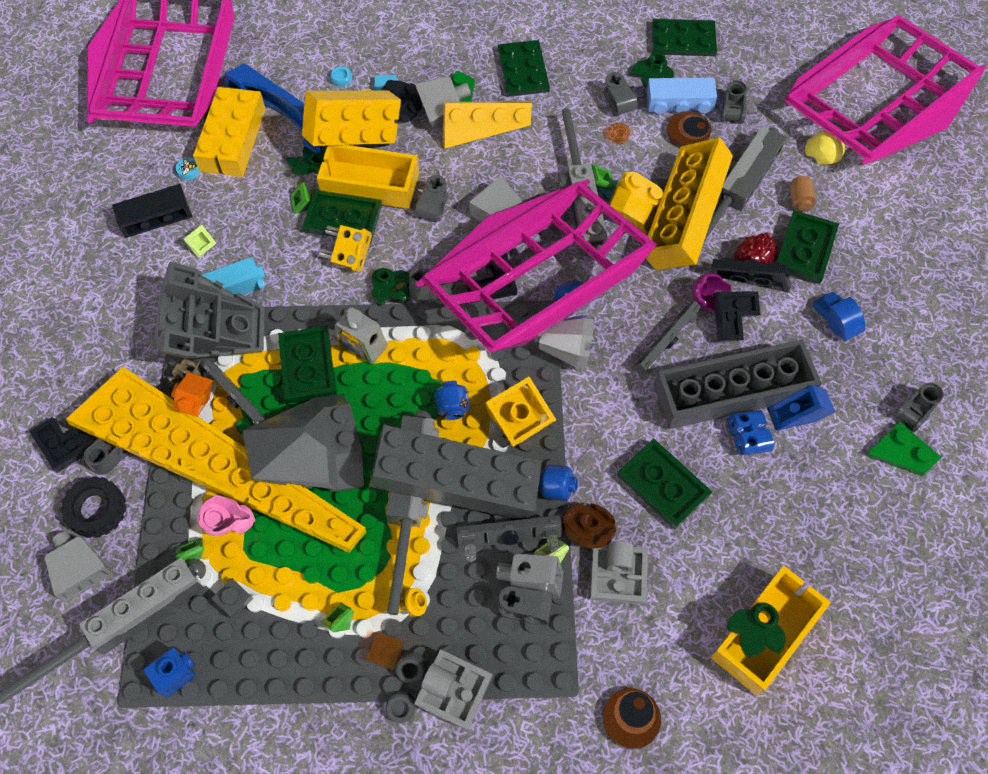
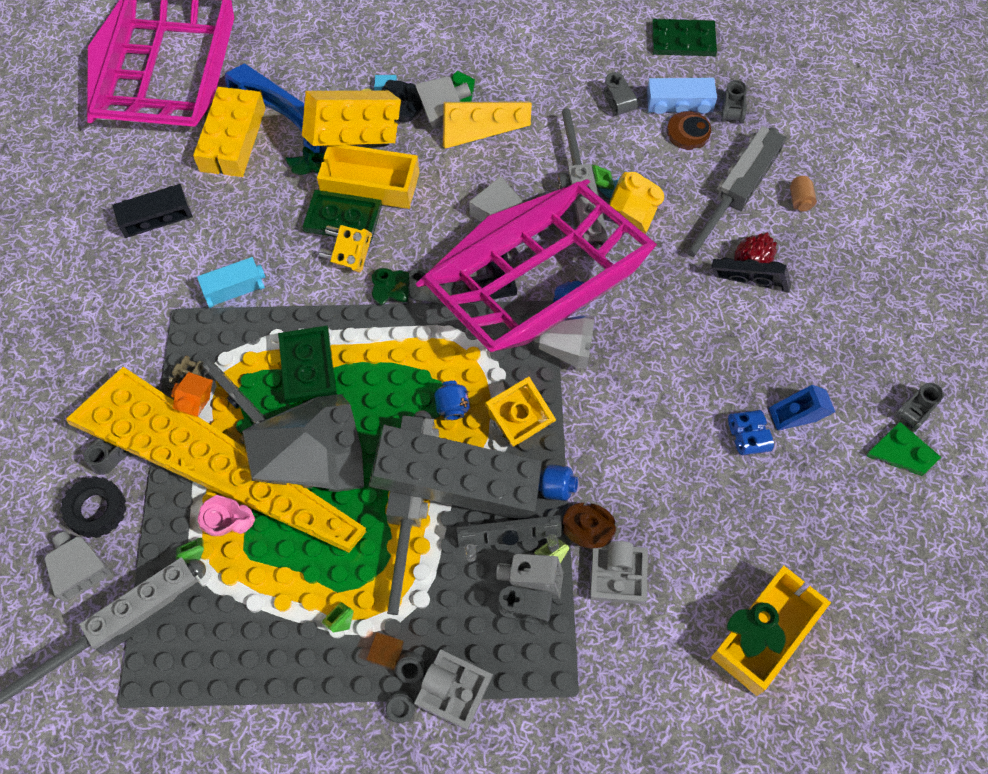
(59, 448): black plate -> none
(170, 672): blue brick -> none
(187, 169): medium azure tile -> none
(199, 241): yellowish green slope -> none
(204, 318): dark grey wedge -> none
(232, 598): dark grey plate -> none
(300, 198): bright green slope -> none
(341, 76): medium azure tile -> none
(357, 332): light grey torso -> none
(414, 602): yellow plate -> none
(433, 198): dark grey piece -> none
(523, 68): dark green plate -> none
(619, 133): clear orange tile -> none
(631, 718): tile -> none
(653, 67): dark green plate -> none
(664, 483): dark green plate -> none
(668, 338): dark grey piece -> none
(688, 204): yellow brick -> none
(705, 287): magenta hair -> none
(729, 311): black plate -> none
(734, 383): dark grey brick -> none
(807, 246): dark green plate -> none
(825, 148): light yellow hair -> none
(843, 315): blue brick -> none
(924, 125): dark pink window -> none

